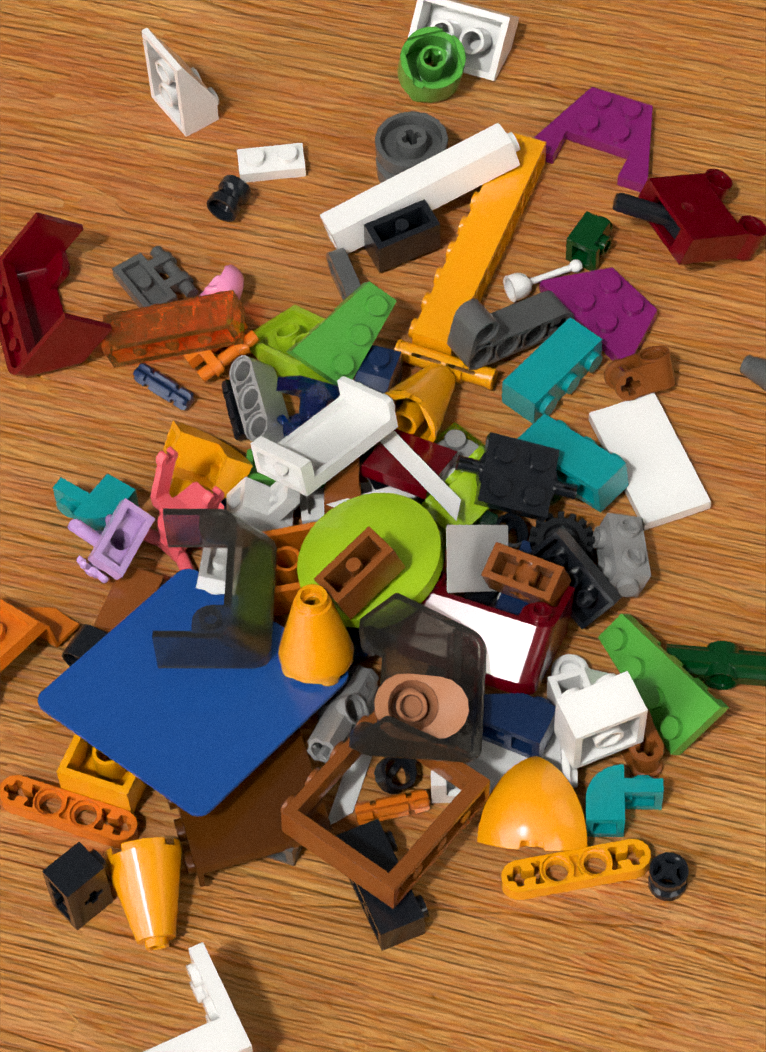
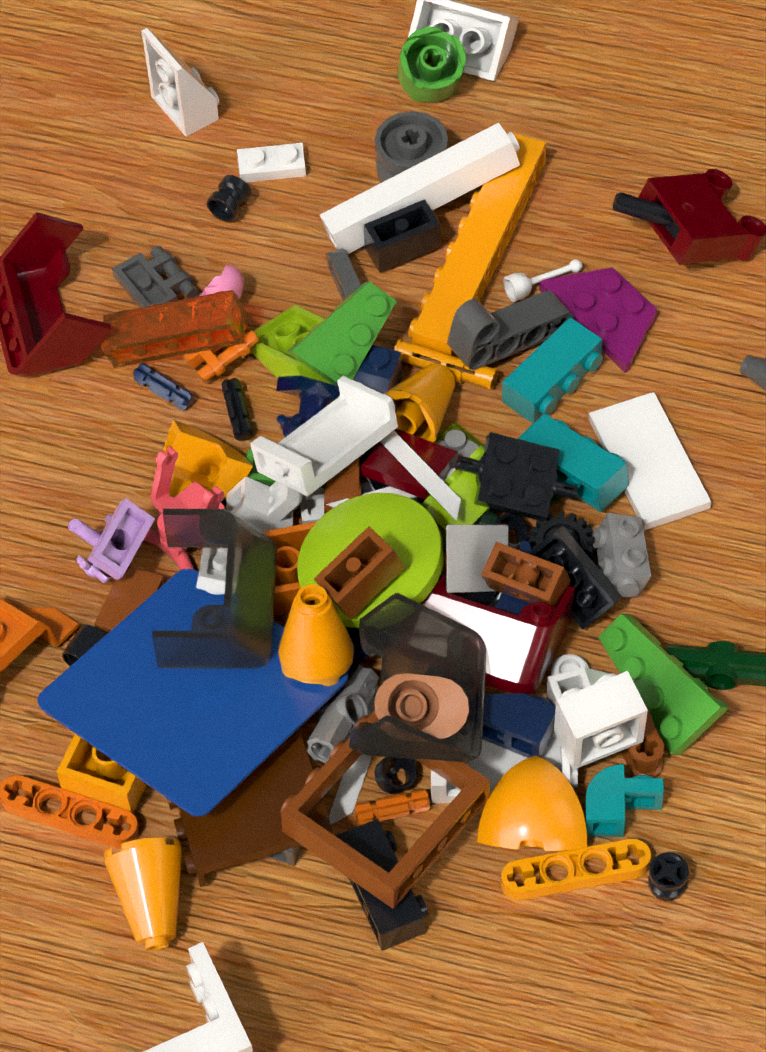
(79, 885): black brick -> none
(92, 506): teal brick -> none
(257, 398): light grey beam -> none
(589, 240): dark green brick -> none
(609, 125): magenta wing -> none
(643, 373): dark orange piece -> none

